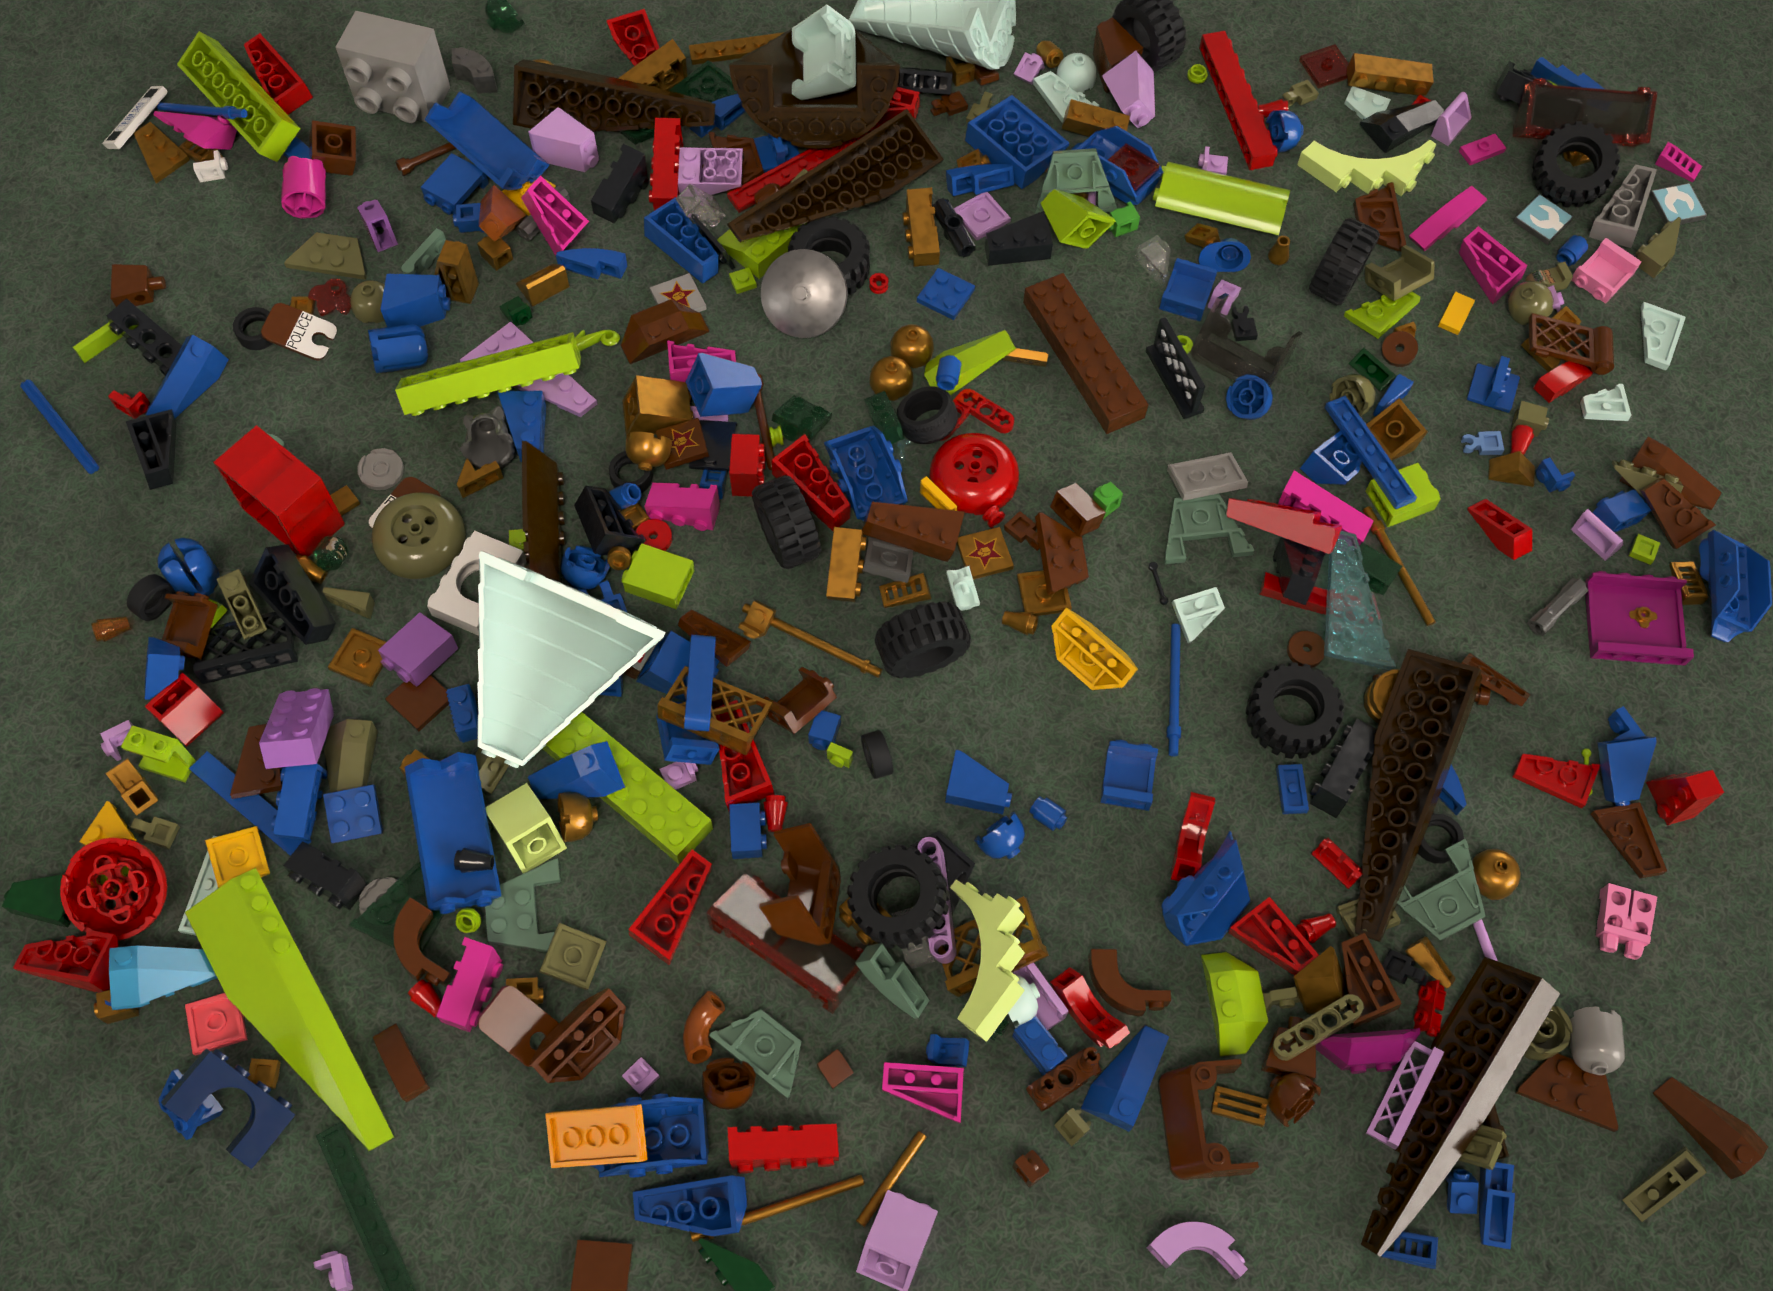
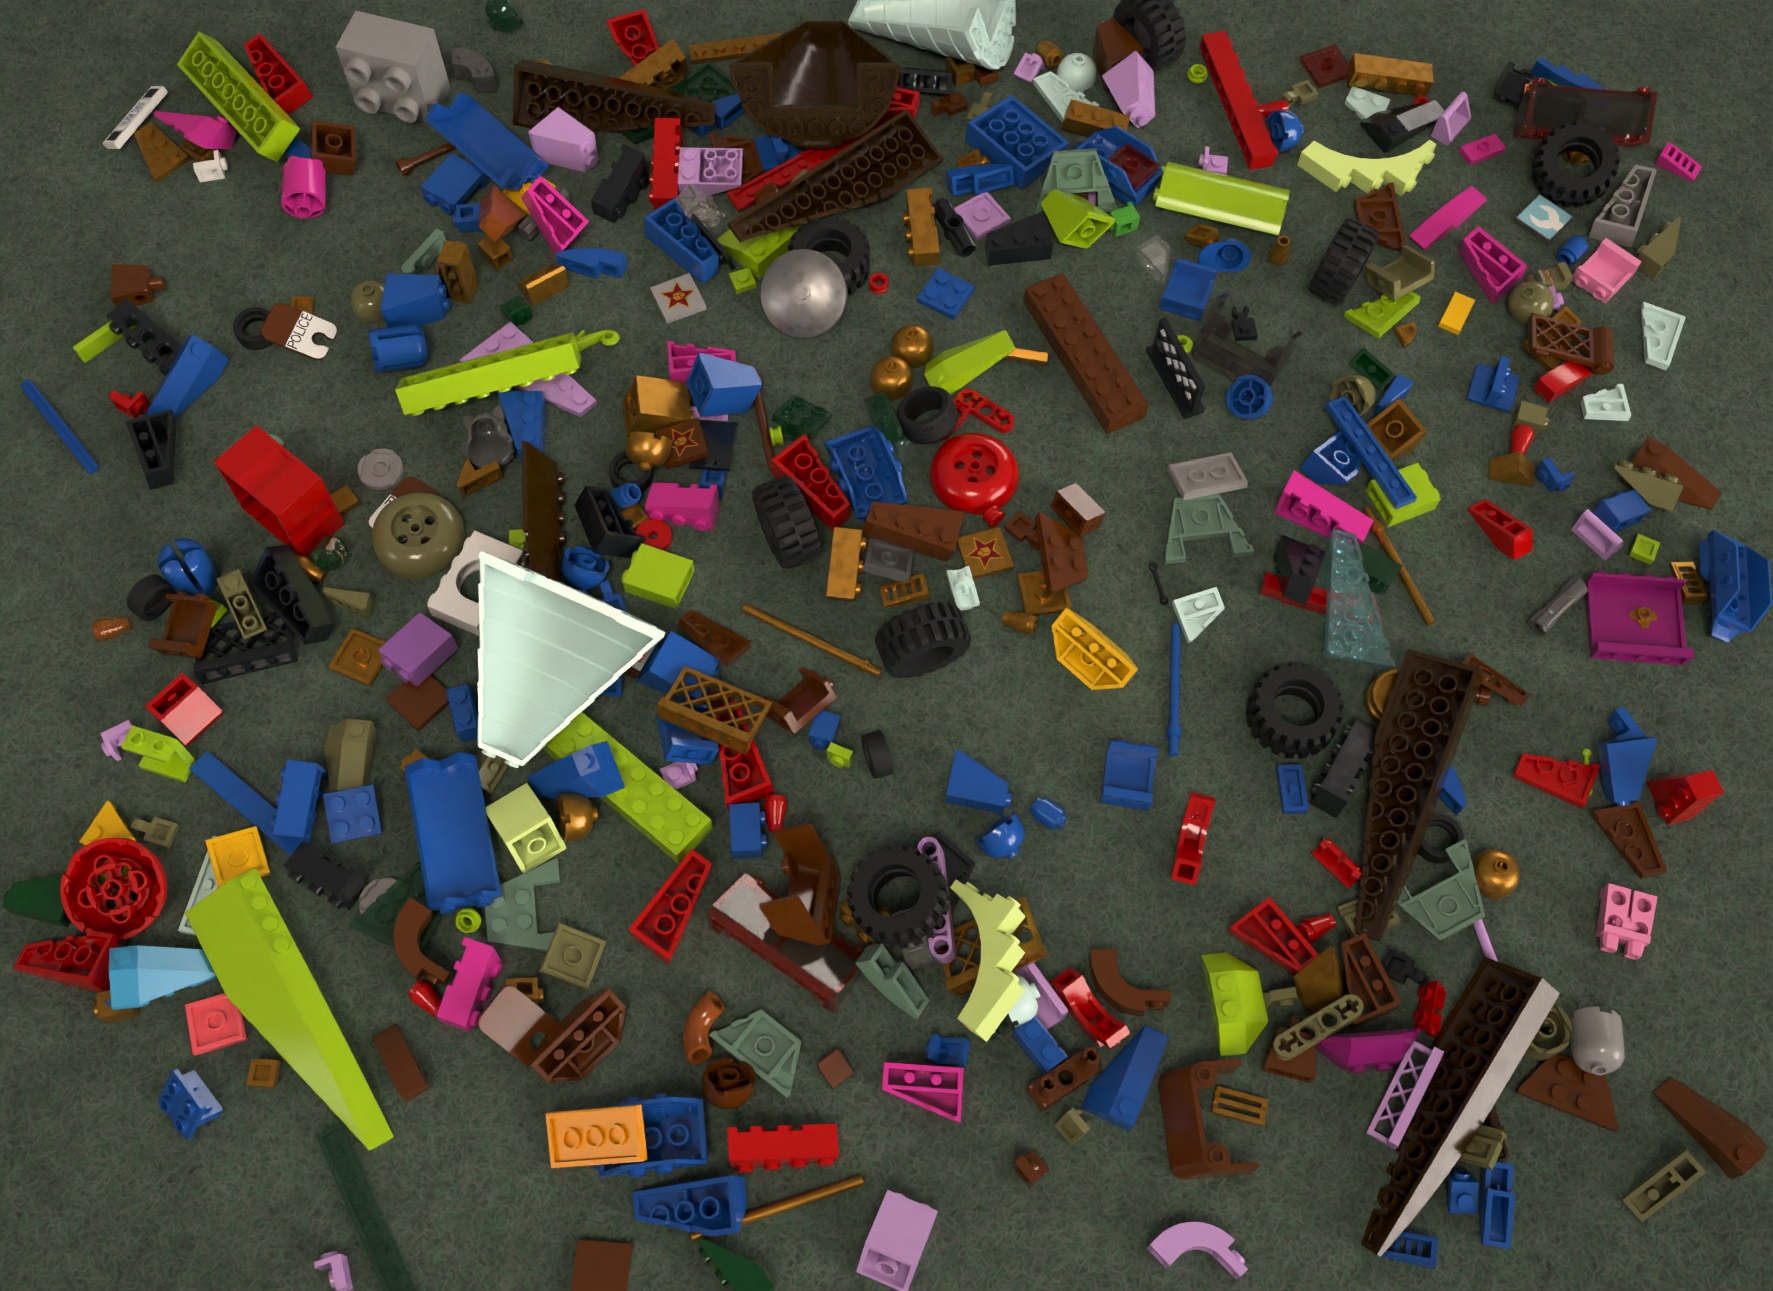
(132, 786): pearl gold brick -> none
(161, 666): blue slope -> none
(212, 1073): dark blue arch -> none
(227, 112): blue bar -> none
(251, 774): reddish brown wing -> none
(297, 728): medium lavender brick -> none
(329, 256): olive wing -> none
(331, 299): clear red plate -> none
(372, 217): medium lavender torso -> none
(472, 861): black cone -> none
(619, 558): pearl gold tile -> none
(640, 1076): lavender tile -> none
(653, 327): reddish brown wedge -> none
(700, 683): blue beam -> none
(746, 464): red brick -> none
(757, 620): pearl gold bracket -> none
(828, 54): light aqua windscreen -> none
(891, 1179): pearl gold bar -> none
(935, 495): yellow tile -> none
(948, 372): blue brick -> none
(1108, 497): bright green brick -> none
(1210, 900): blue slope -> none
(1220, 289): lavender bracket -> none
(1286, 521): wedge -> none
(1292, 1093): reddish brown cylinder -> none
(1310, 640): reddish brown piece -> none
(1403, 340): reddish brown piece -> none
(1430, 960): pearl gold slope -> none
(1485, 442): medium blue plate -> none
(1674, 513): reddish brown wing -> none
(1678, 202): tile -> none

